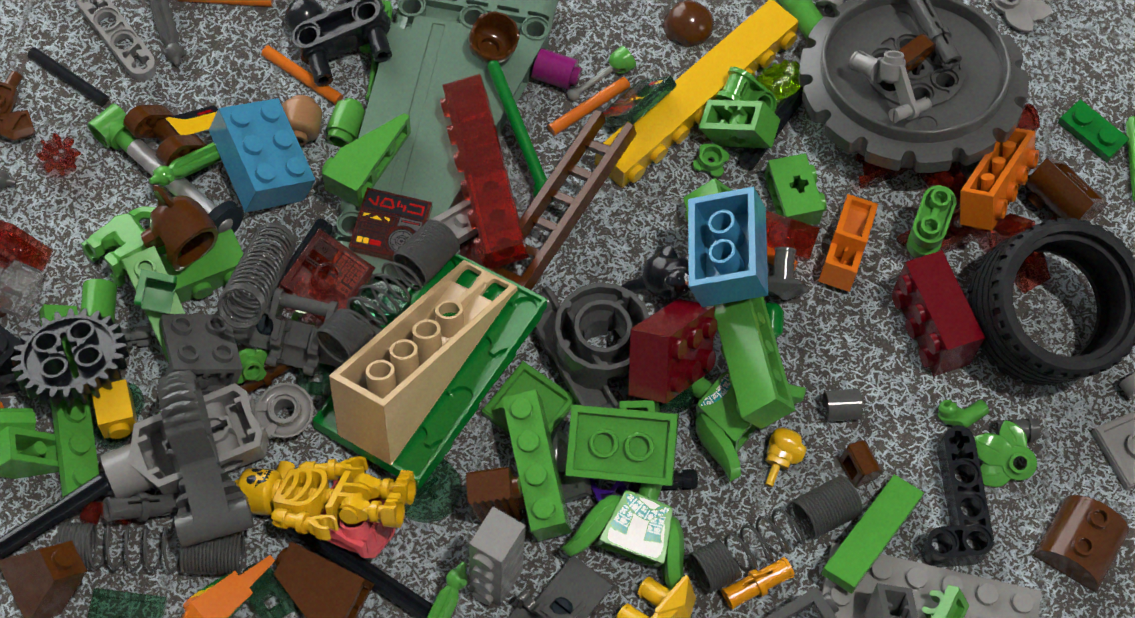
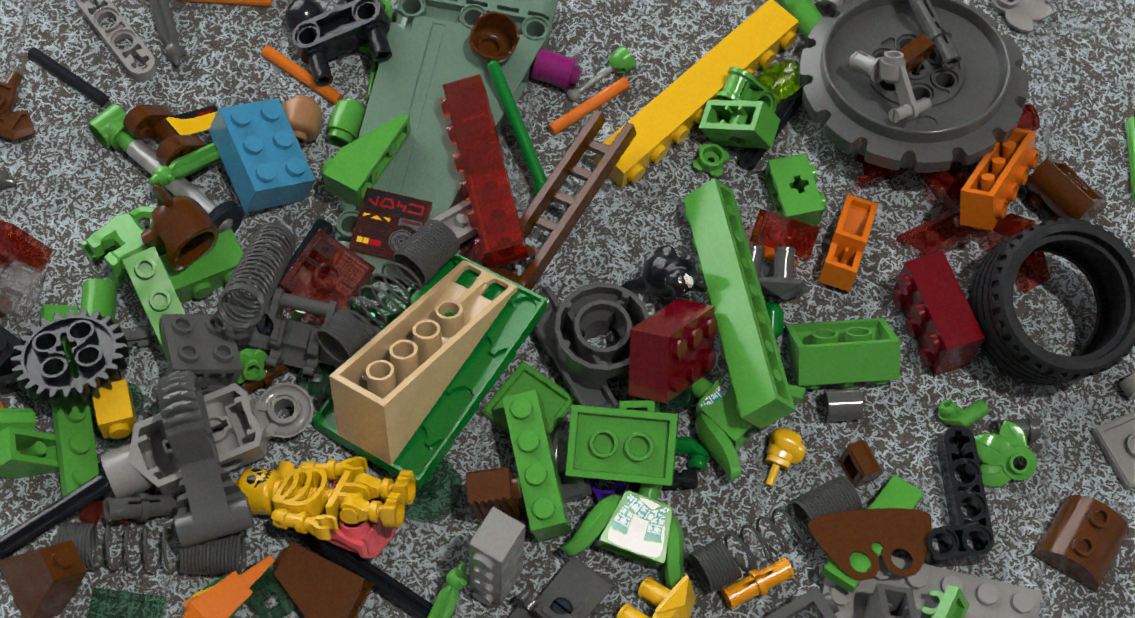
(65, 159): clear red gear -> none
(155, 292): green panel -> none
(638, 101): clear green tile -> none
(688, 23): reddish brown hair -> none
(694, 451): none -> green arm
(727, 247): dark azure brick -> none
(843, 352): none -> bright green slope
(856, 531): none -> reddish brown piece
(931, 221): bright green brick -> none
(1093, 130): green plate -> none

